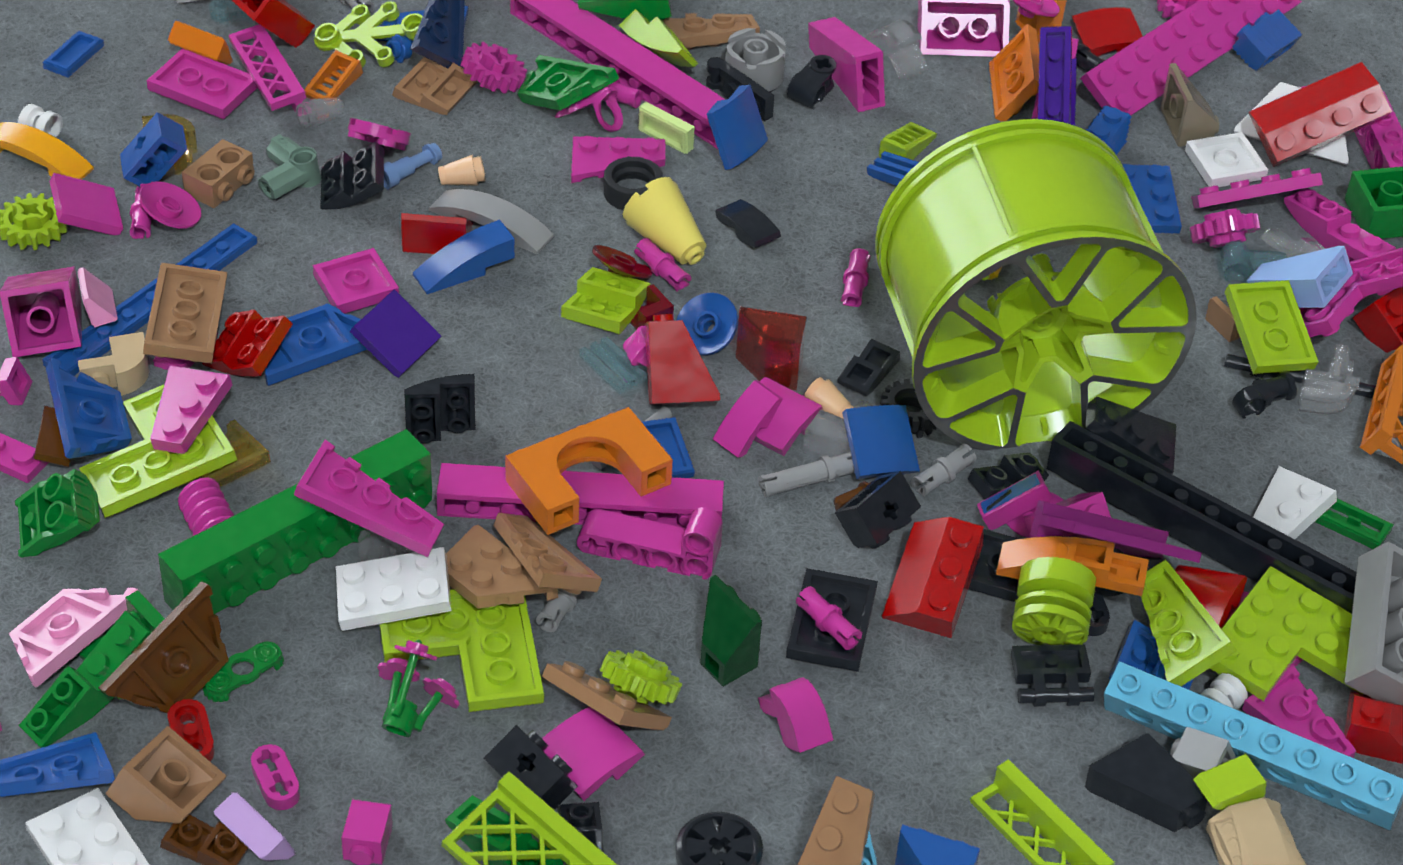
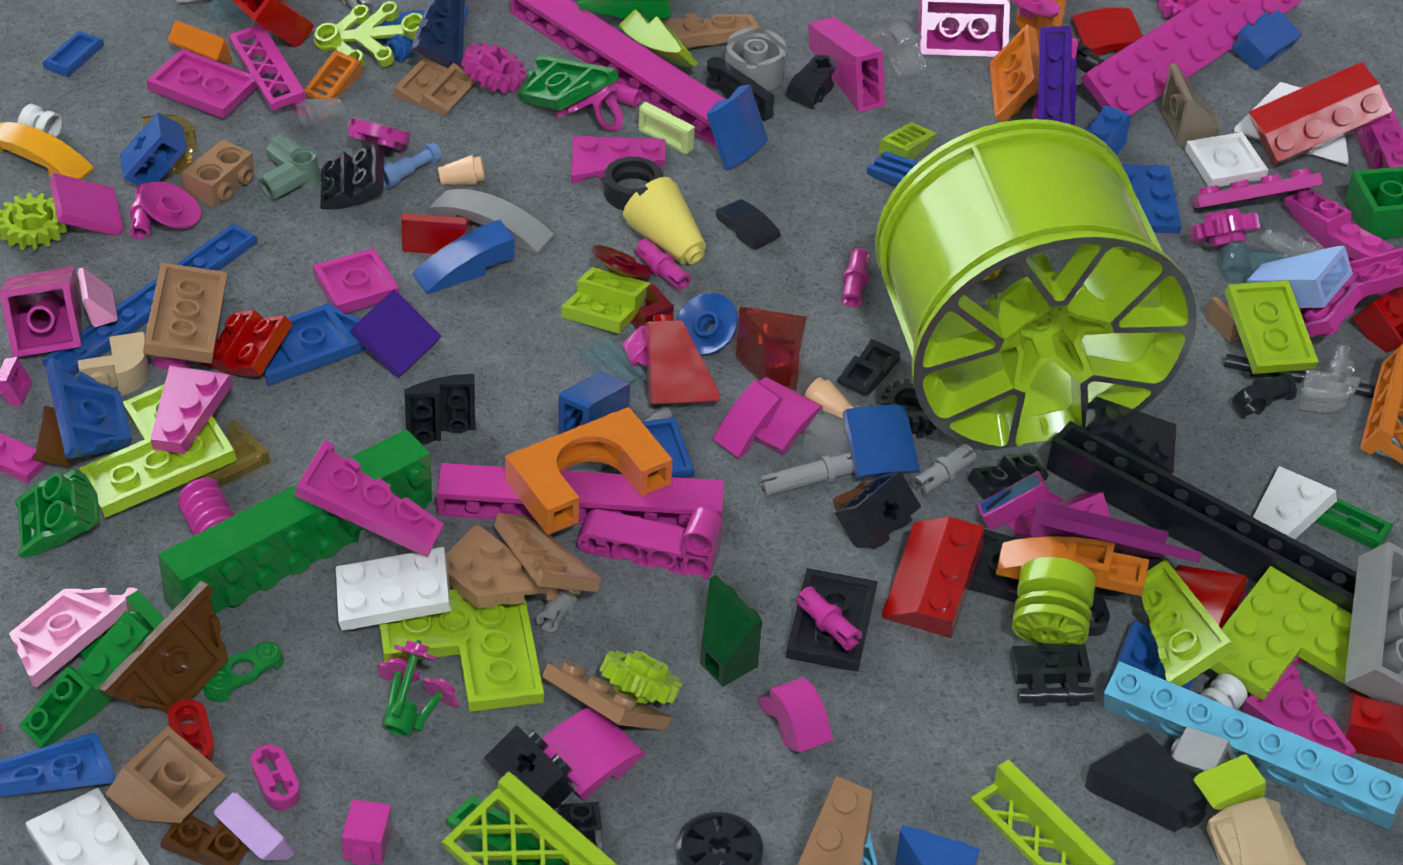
(591, 400): none -> blue slope

